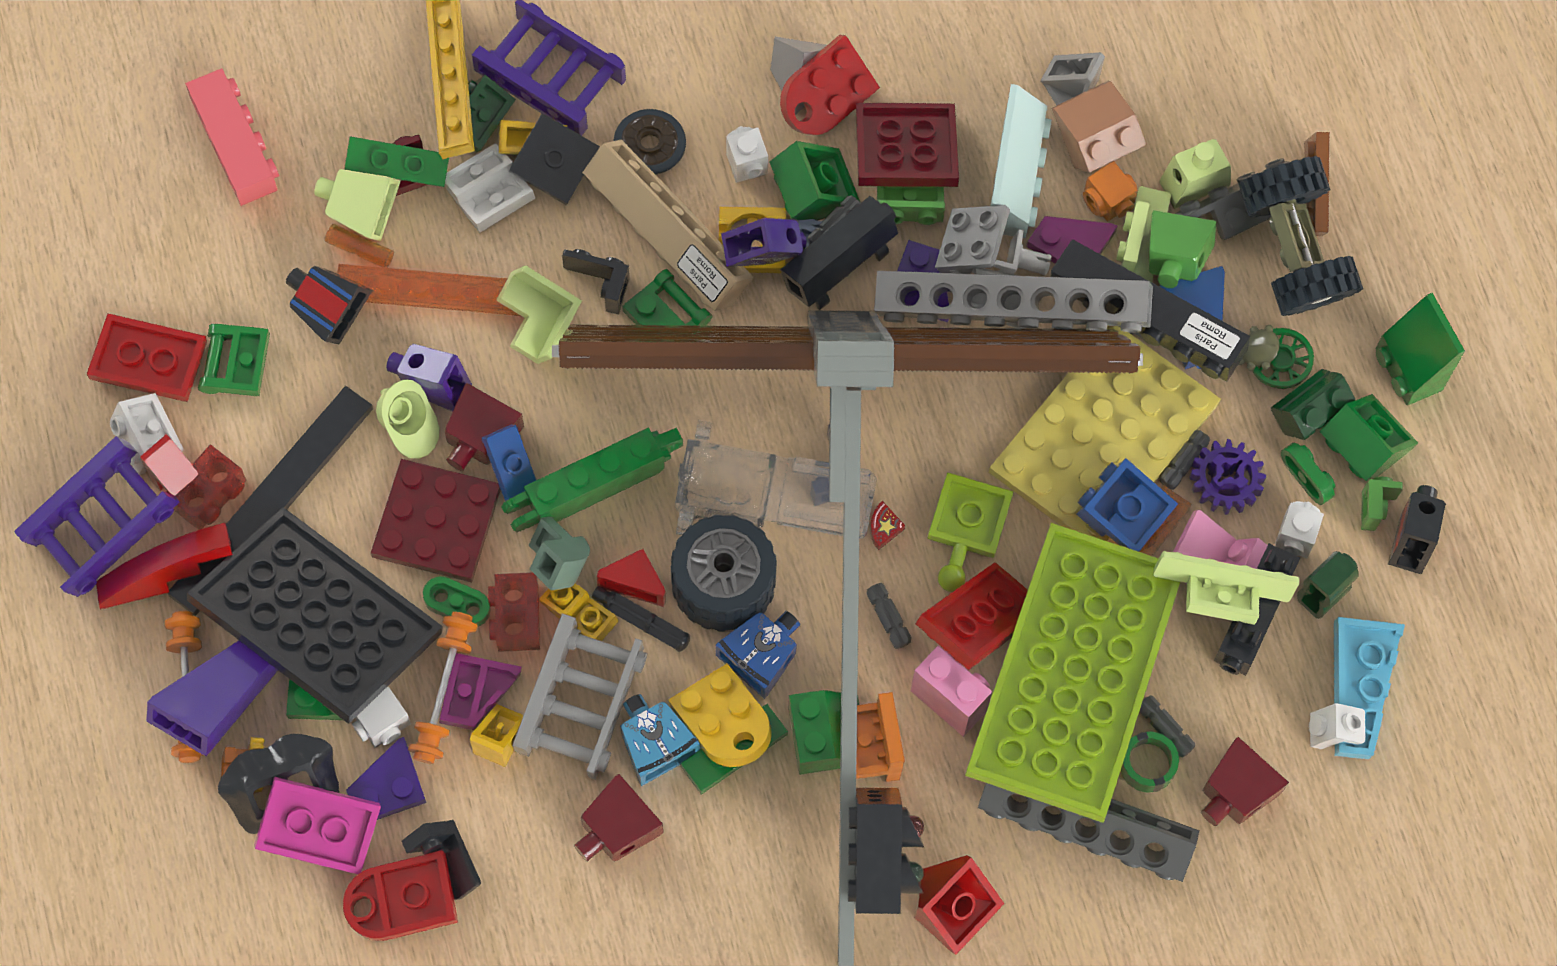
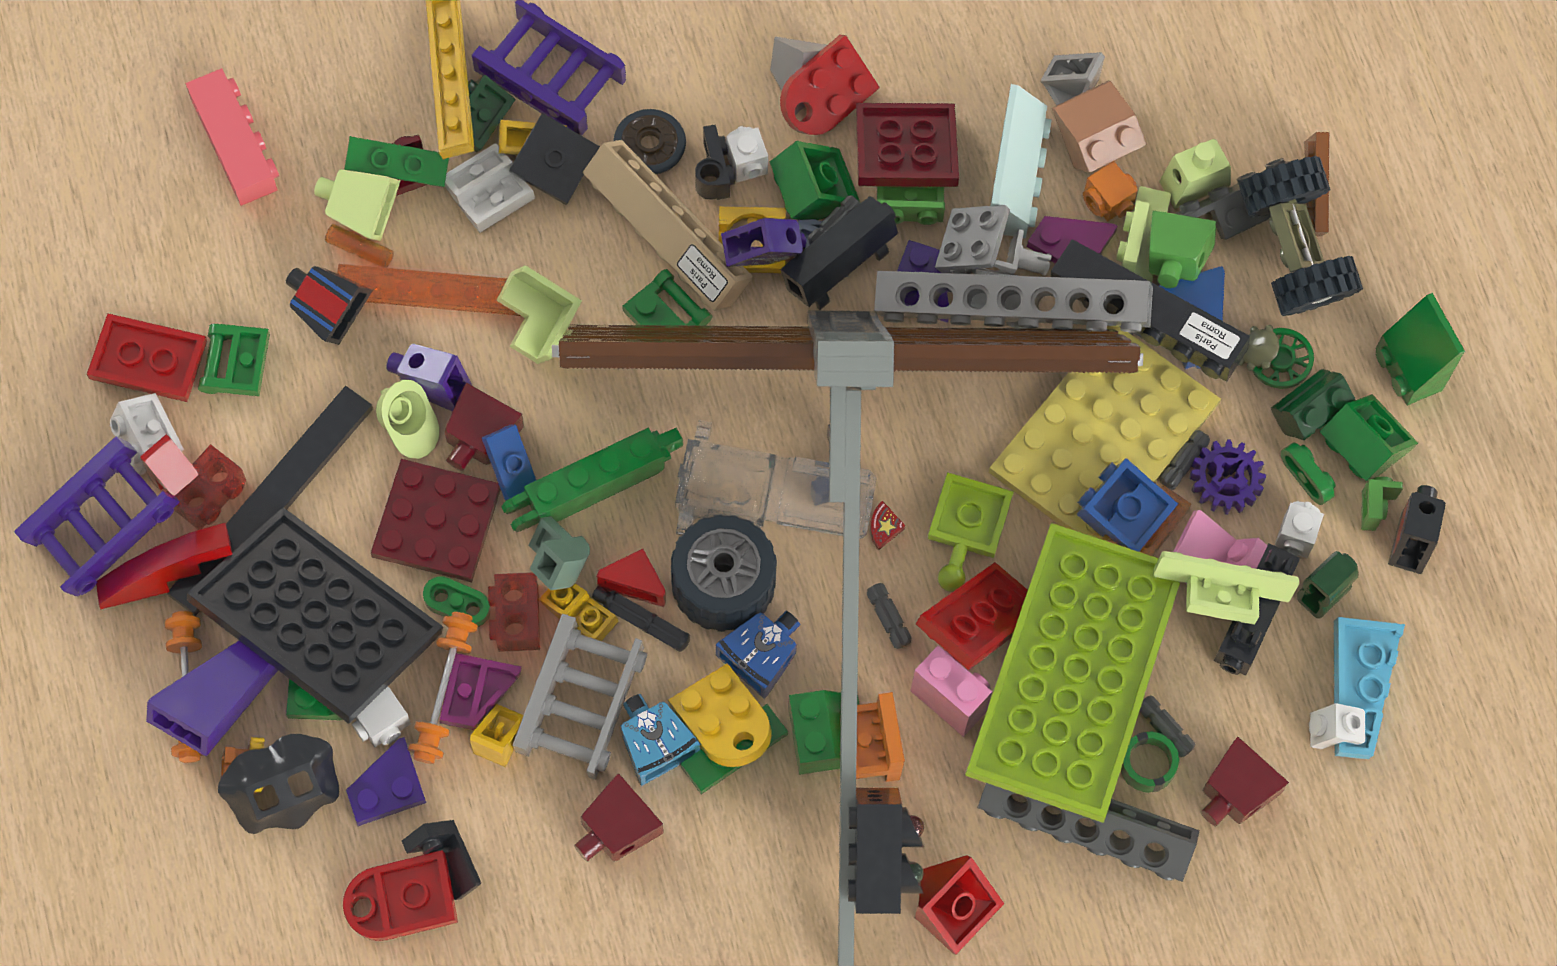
(317, 825): dark pink plate -> none
(611, 269): black bracket -> none
(715, 166): none -> black plate

